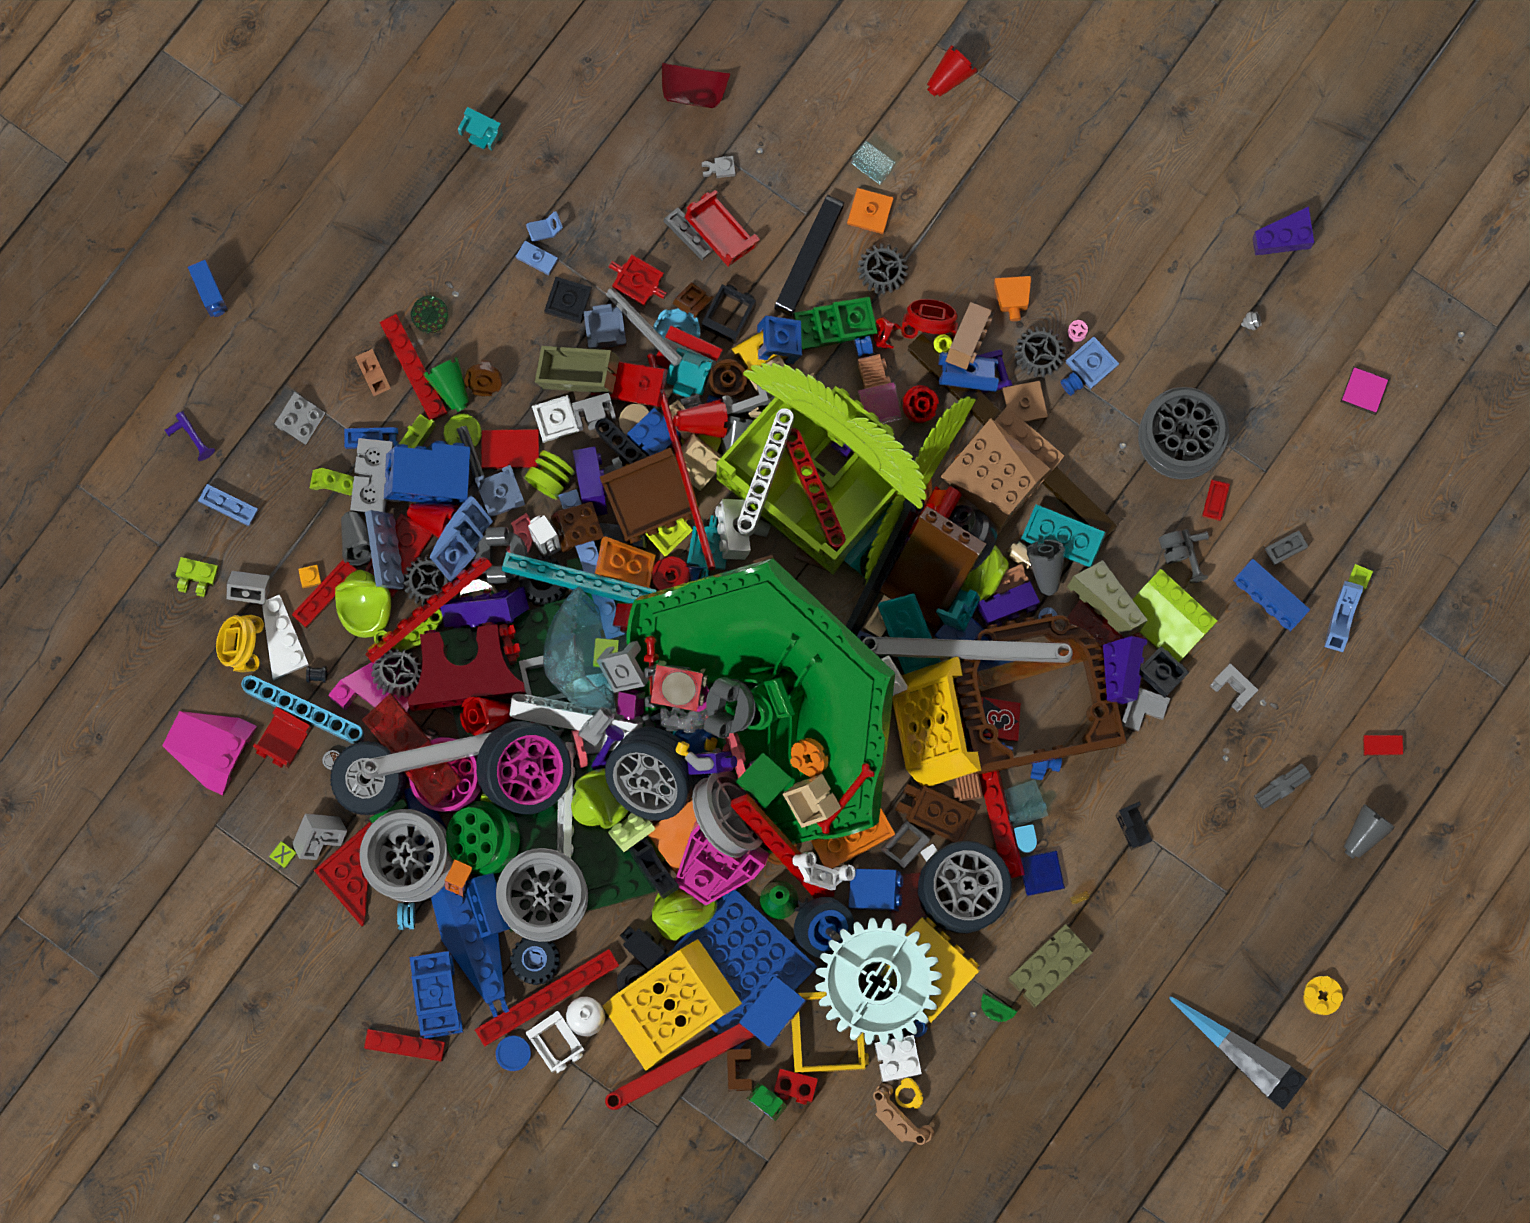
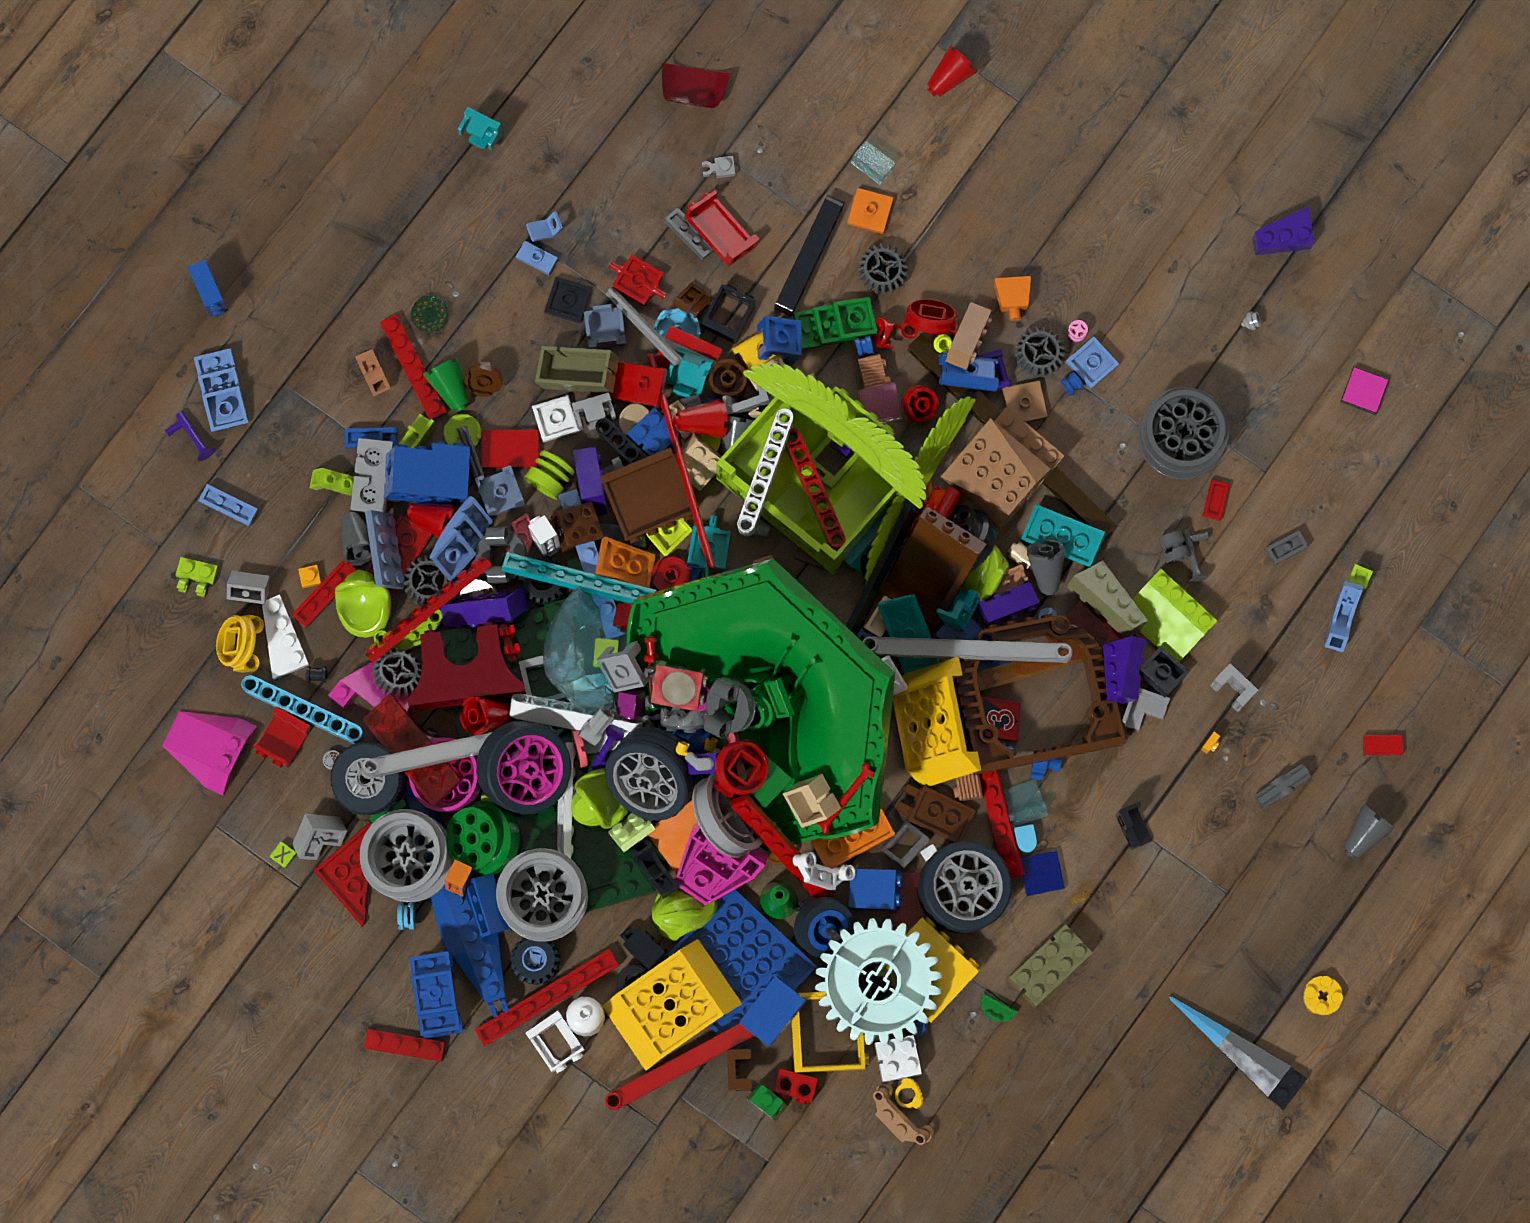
(221, 389): none -> medium blue slope
(299, 418): light grey hinge -> none
(513, 1053): blue piece -> none
(729, 782): none -> red piece
(732, 542): white arch -> none
(801, 761): orange plate -> none
(1211, 743): none -> light orange plate
(1271, 595): blue brick -> none

